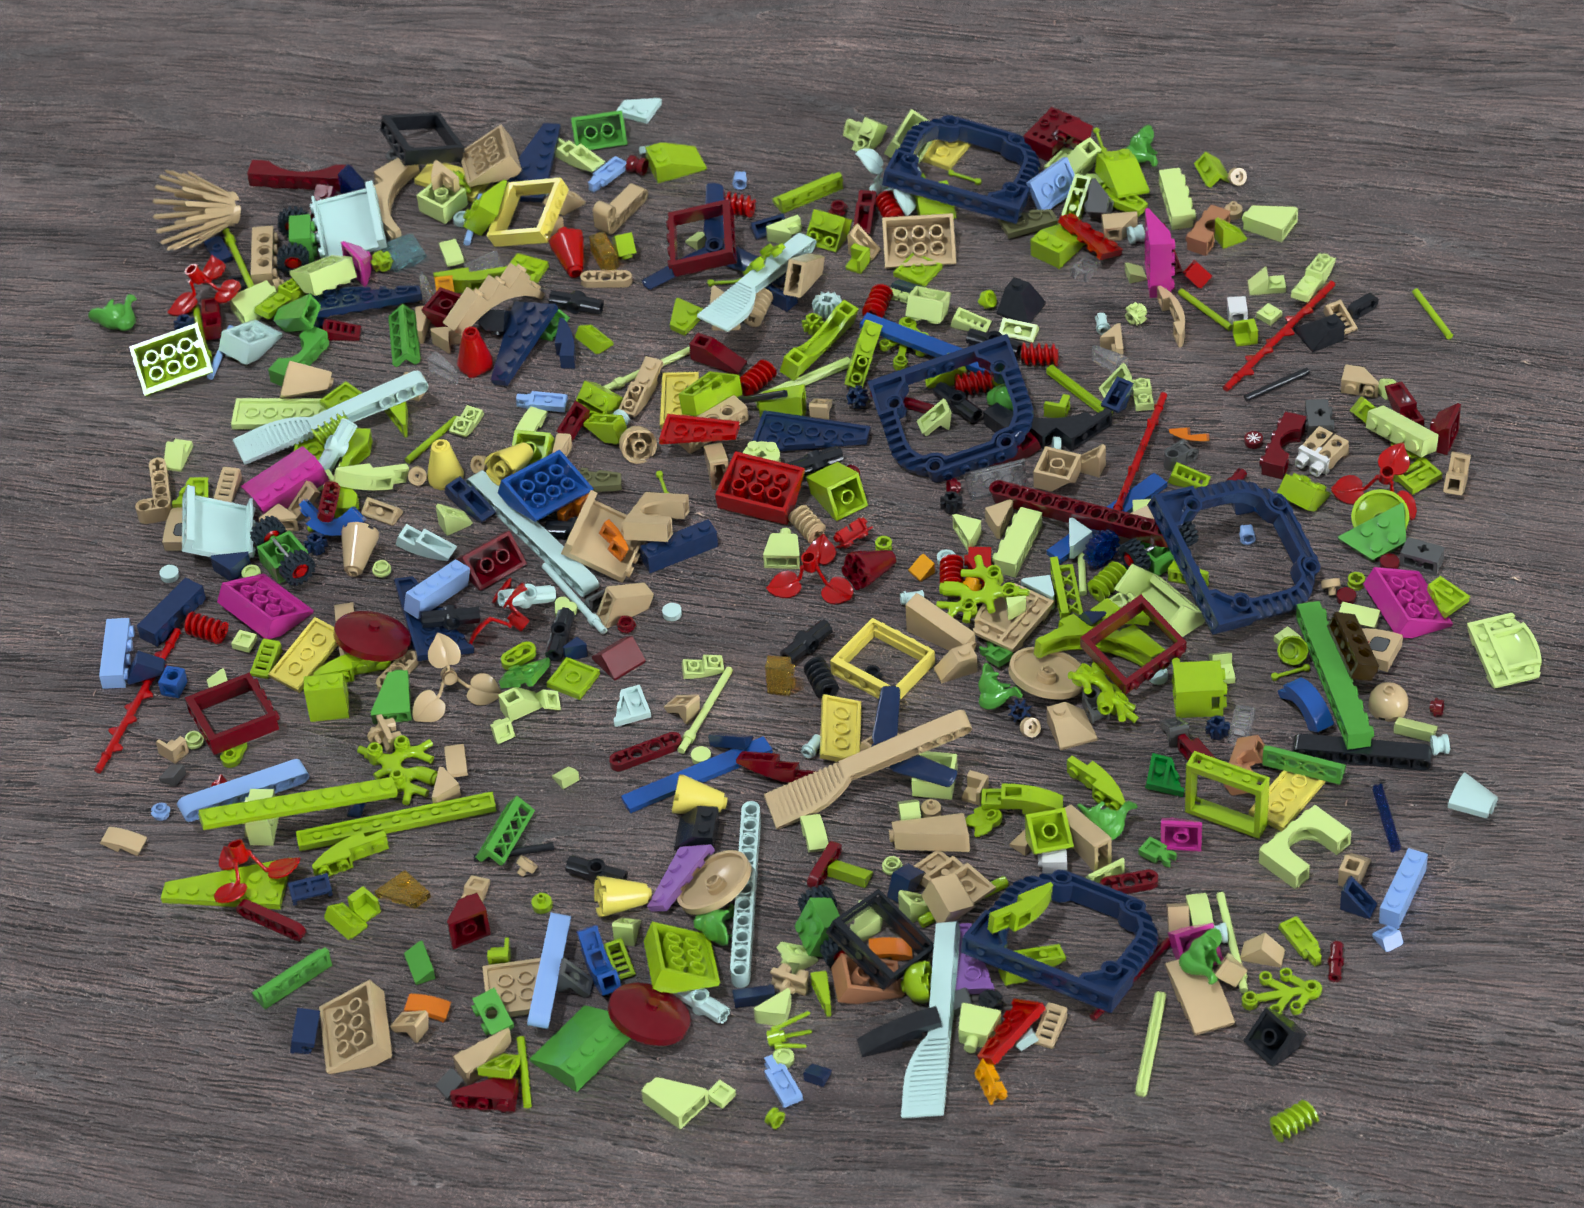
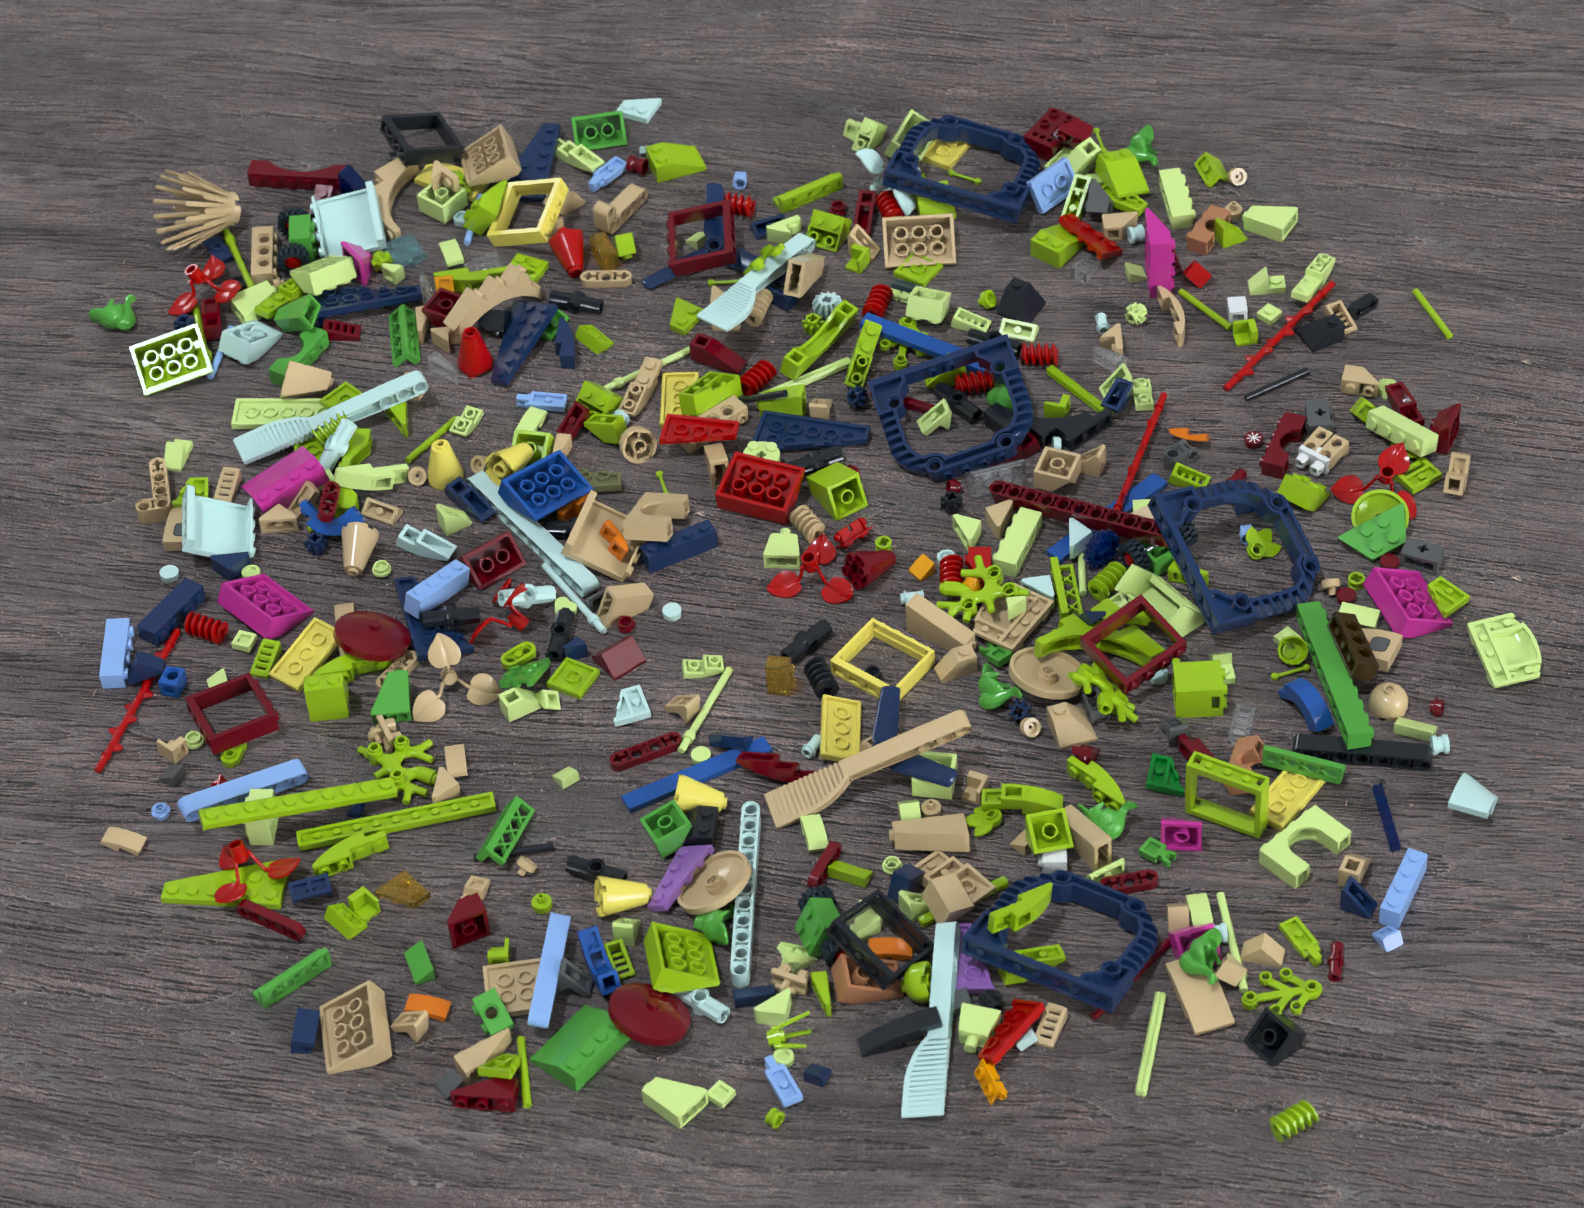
(281, 552): brick -> none
(393, 272): none -> yellowish green slope
(502, 730): yellowish green tile -> none
(666, 828): none -> bright green slope
(1029, 222): olive wing -> none
(1085, 753): none -> dark red slope
(1217, 727): dark blue gear -> none
(1262, 542): none -> lime plate

